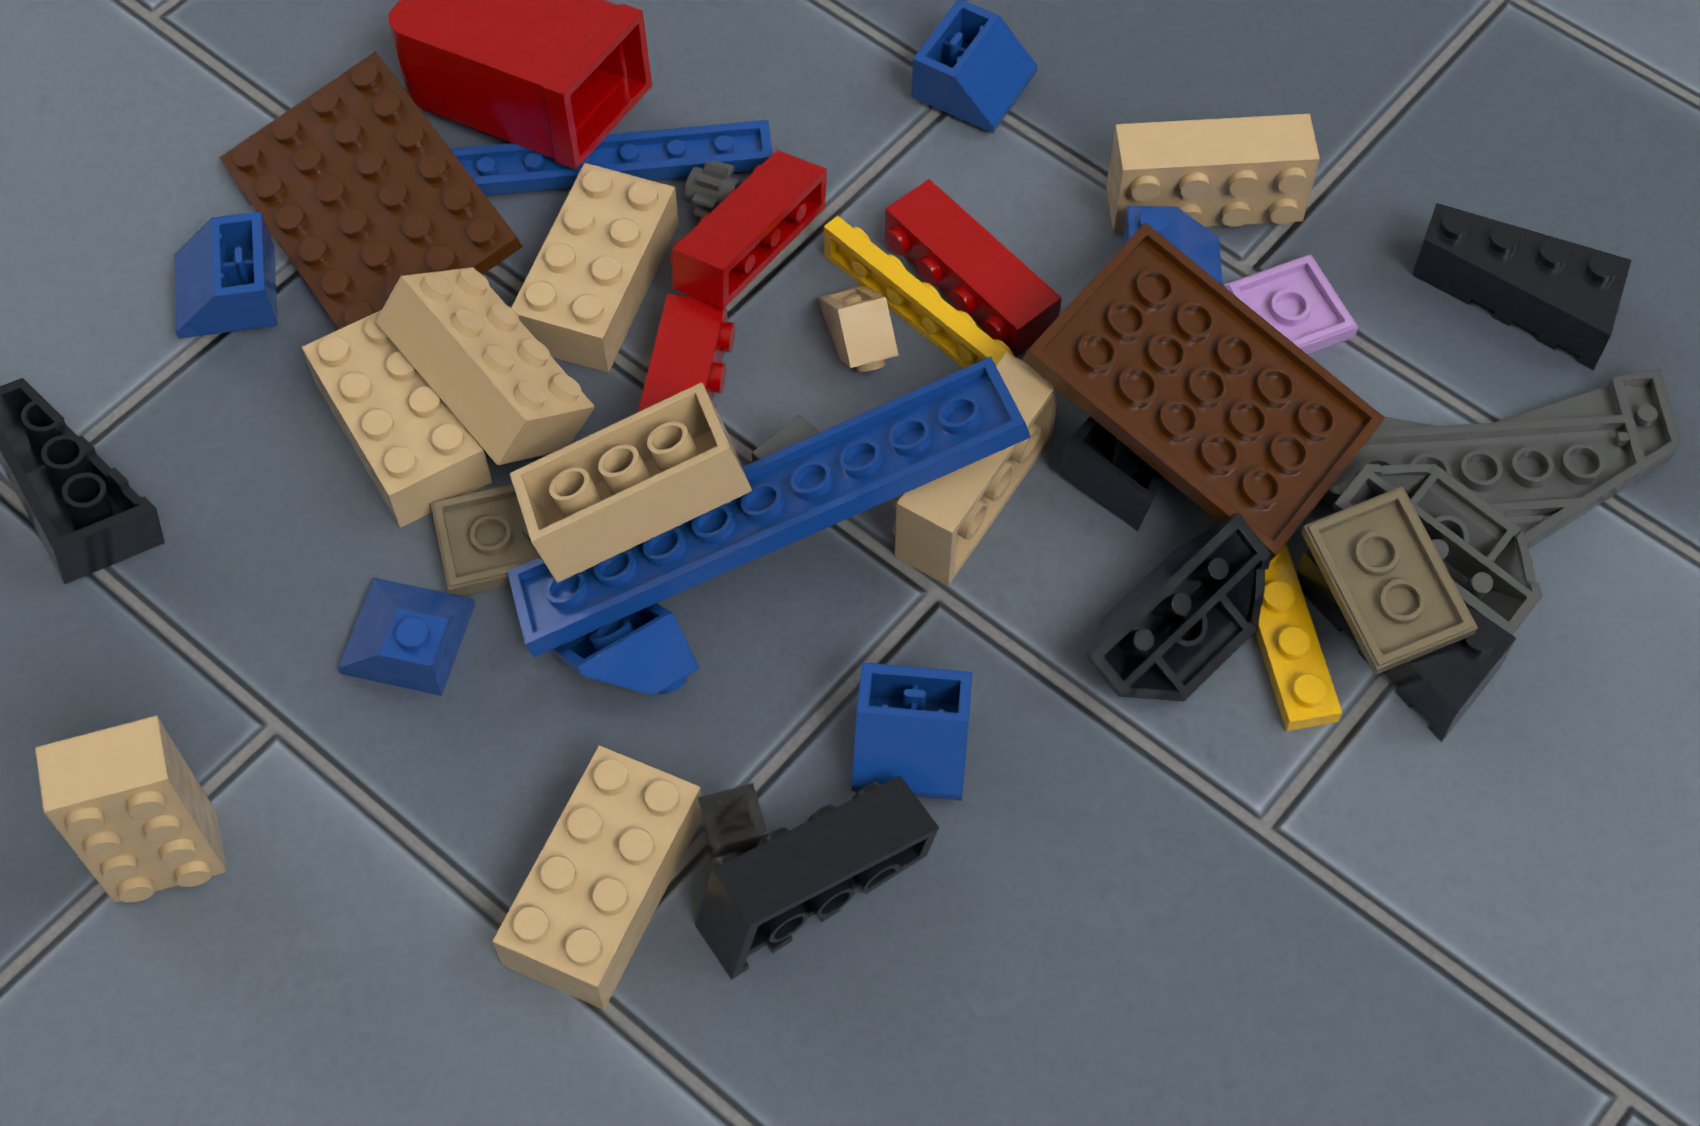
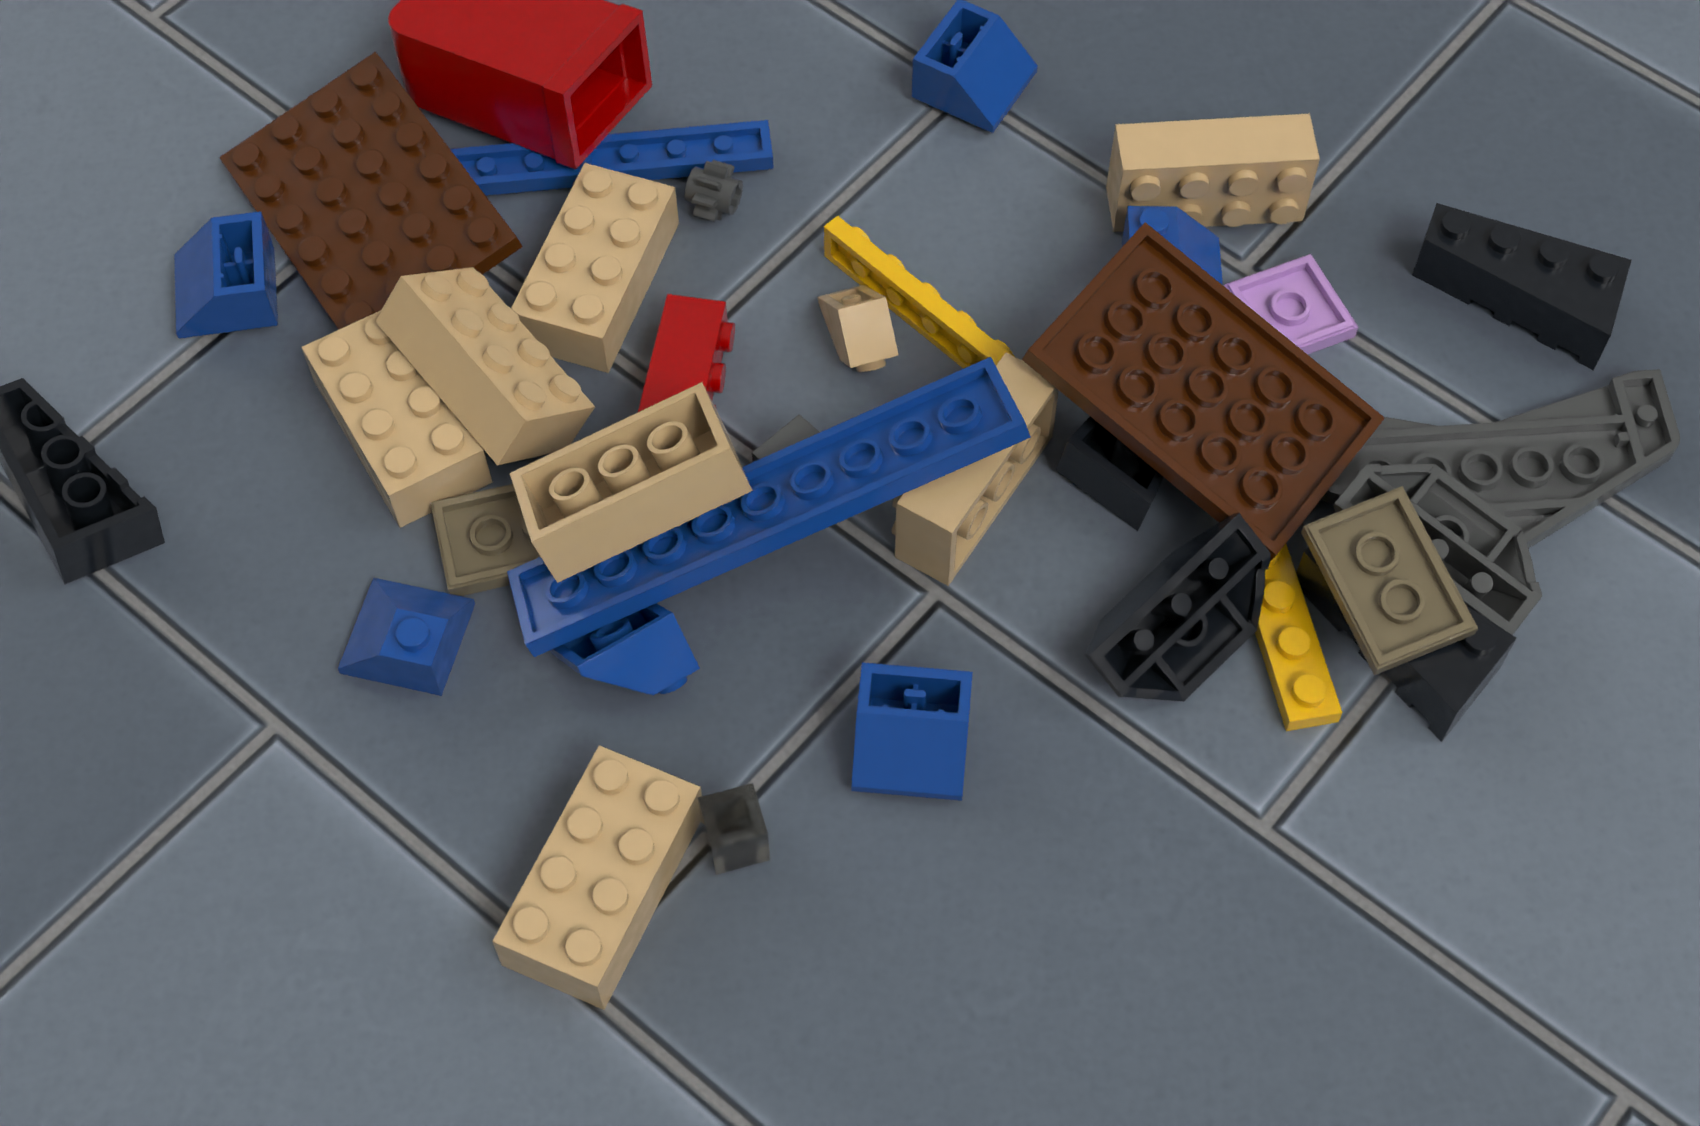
(131, 809): tan brick -> none
(748, 229): red brick -> none
(811, 870): black wedge -> none
(970, 267): red brick -> none

